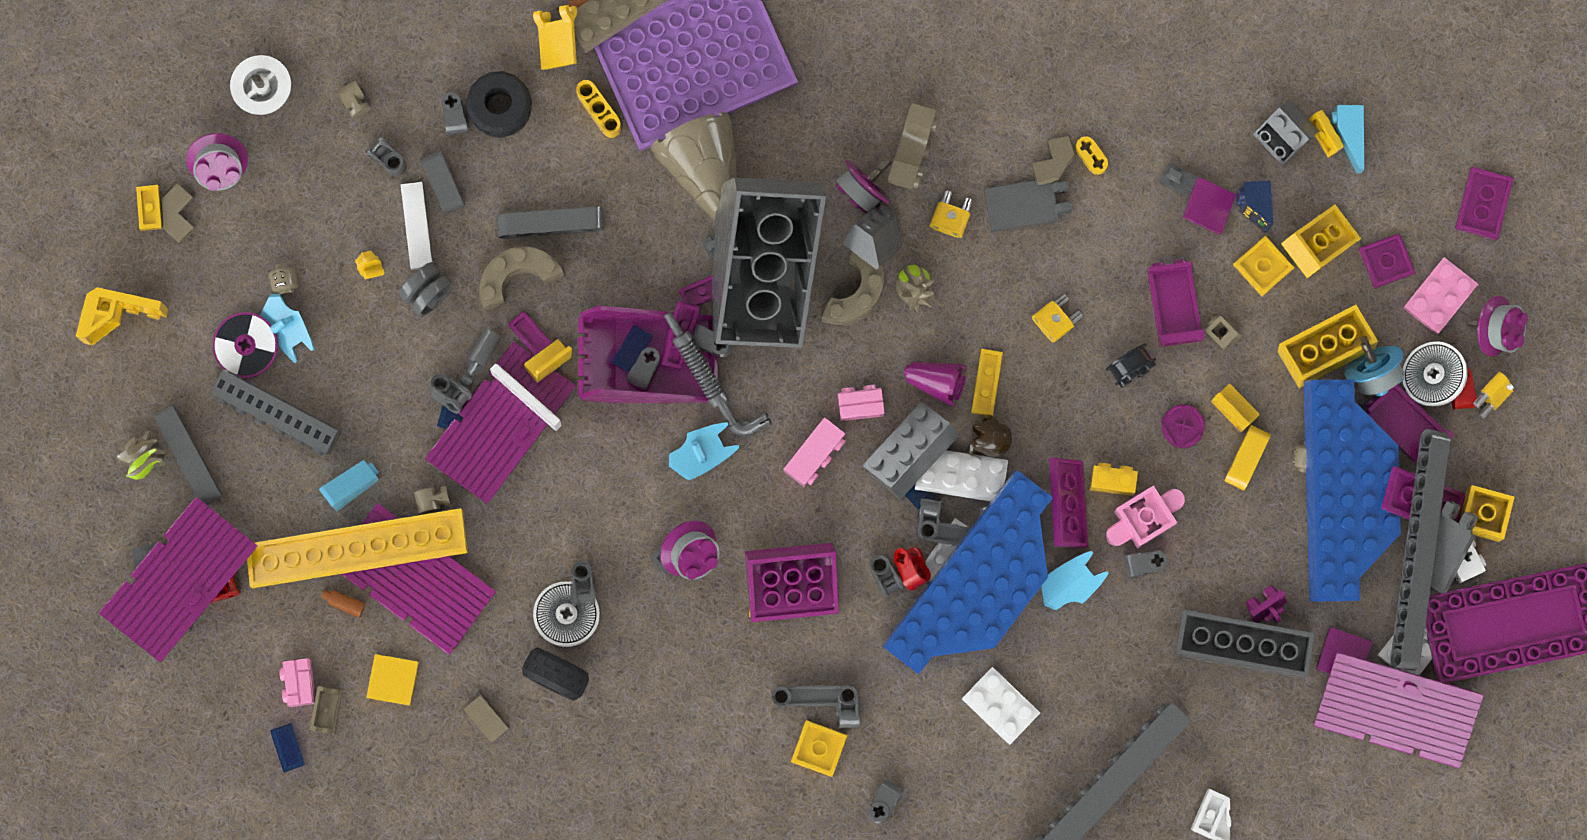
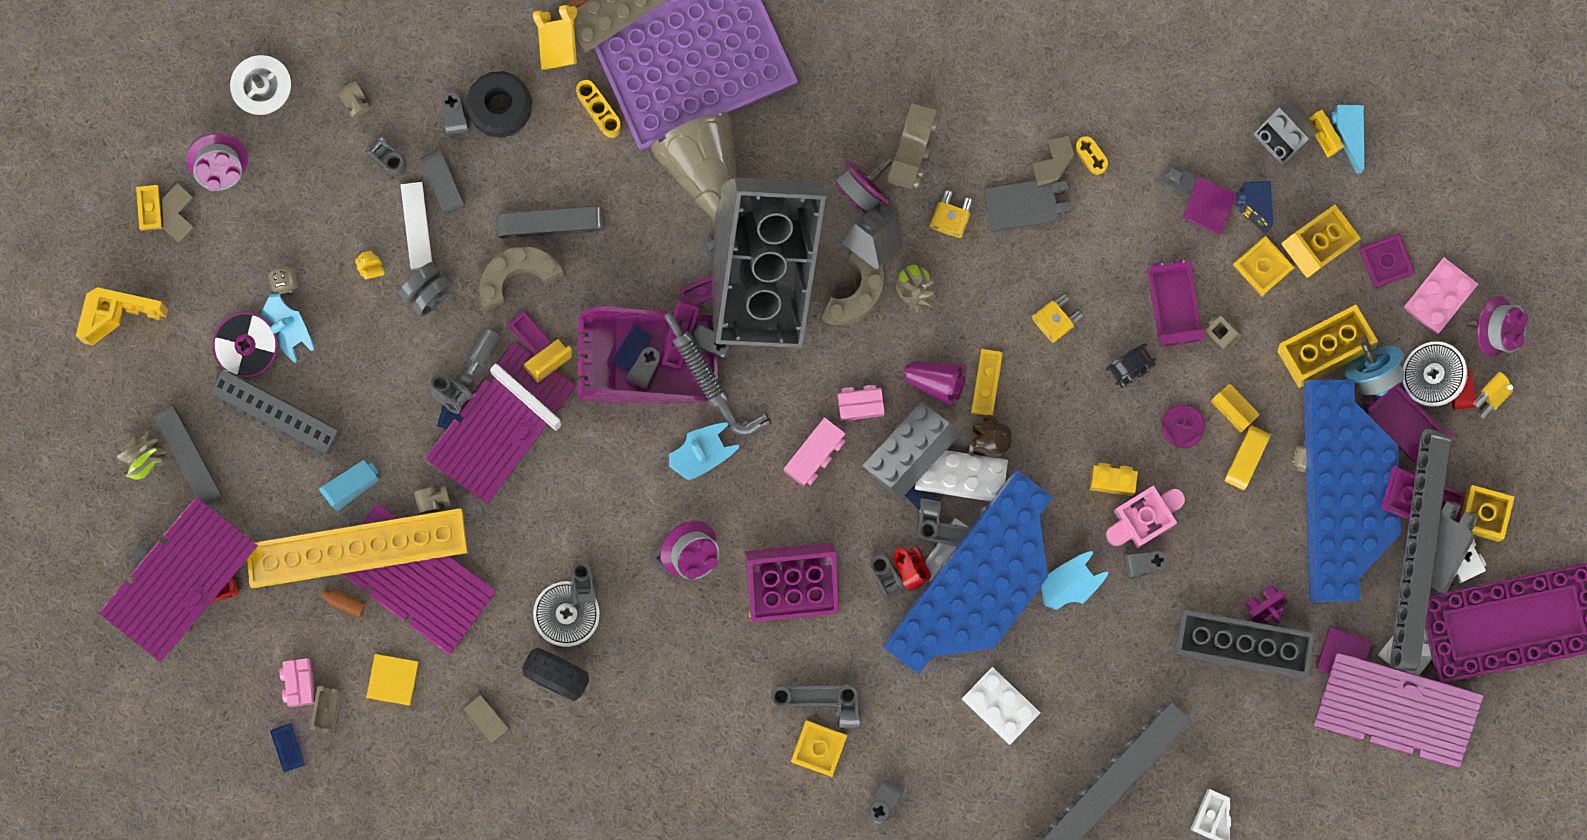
(1068, 503): magenta tile -> none
(1484, 203): magenta tile -> none

